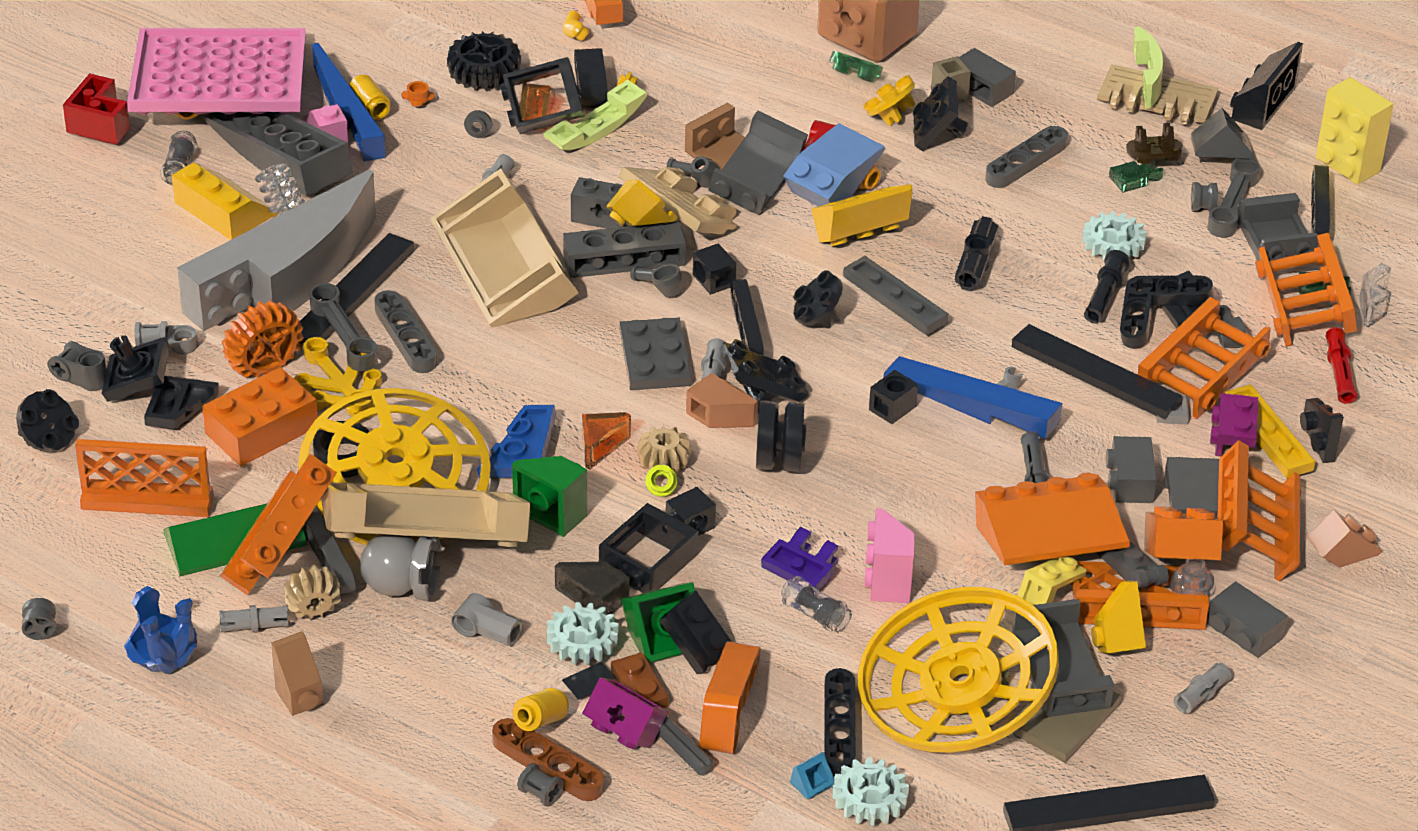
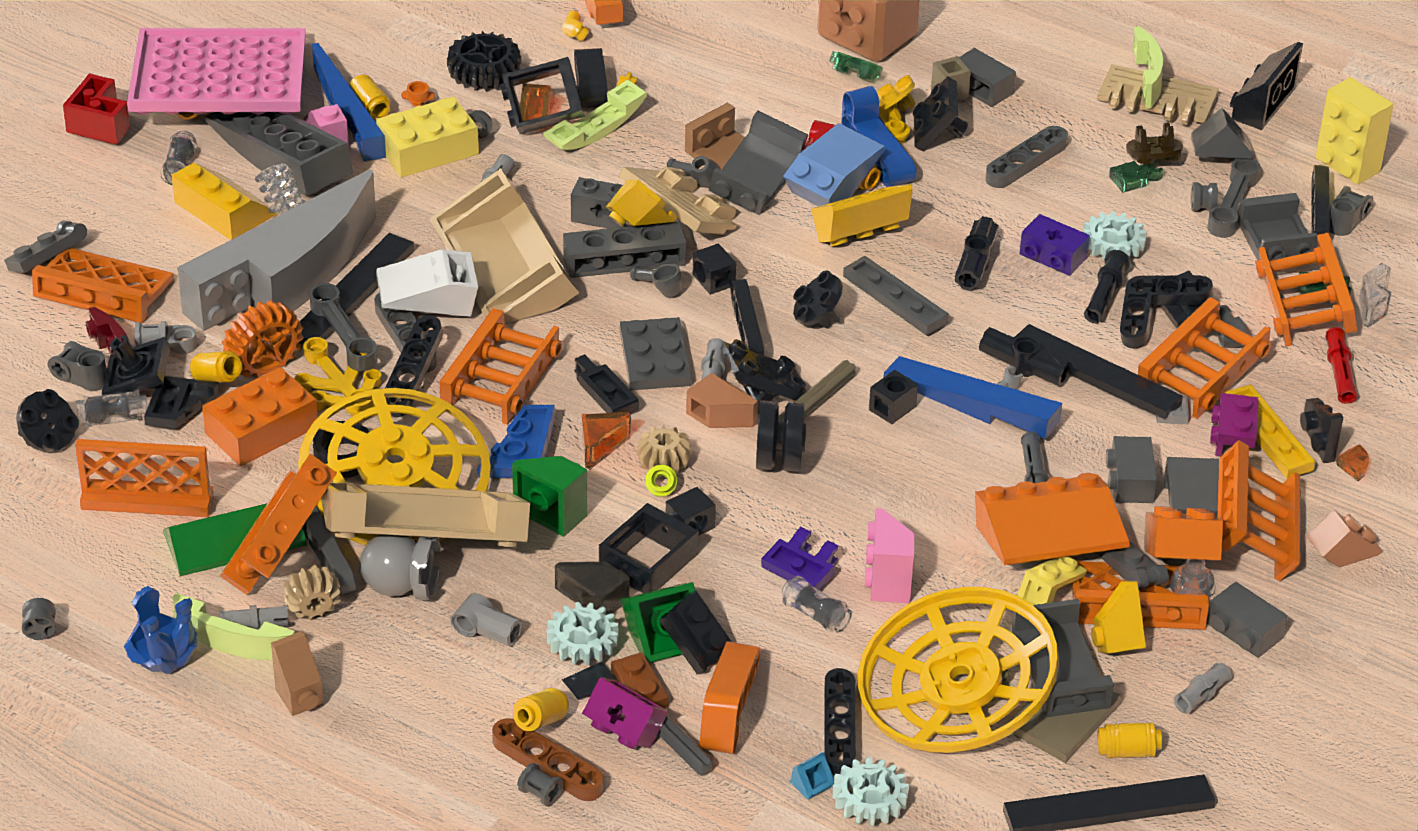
(46, 246): none -> dark grey plate
(87, 290): none -> orange fence
(97, 410): none -> clear piece
(103, 328): none -> dark red slope
(216, 366): none -> yellow head
(231, 636): none -> yellowish green slope
(419, 366): none -> black beam
(428, 136): none -> light yellow brick
(430, 284): none -> white slope
(483, 347): none -> orange fence
(604, 386): none -> black hinge
(825, 387): none -> dark tan axle
(861, 114): none -> blue beam
(898, 129): none -> yellow plate
(1025, 356): none -> black piece
(1054, 244): none -> dark purple brick
(1129, 740): none -> yellow head
(1348, 211): none -> dark grey piece
(1354, 462): none -> clear orange tile

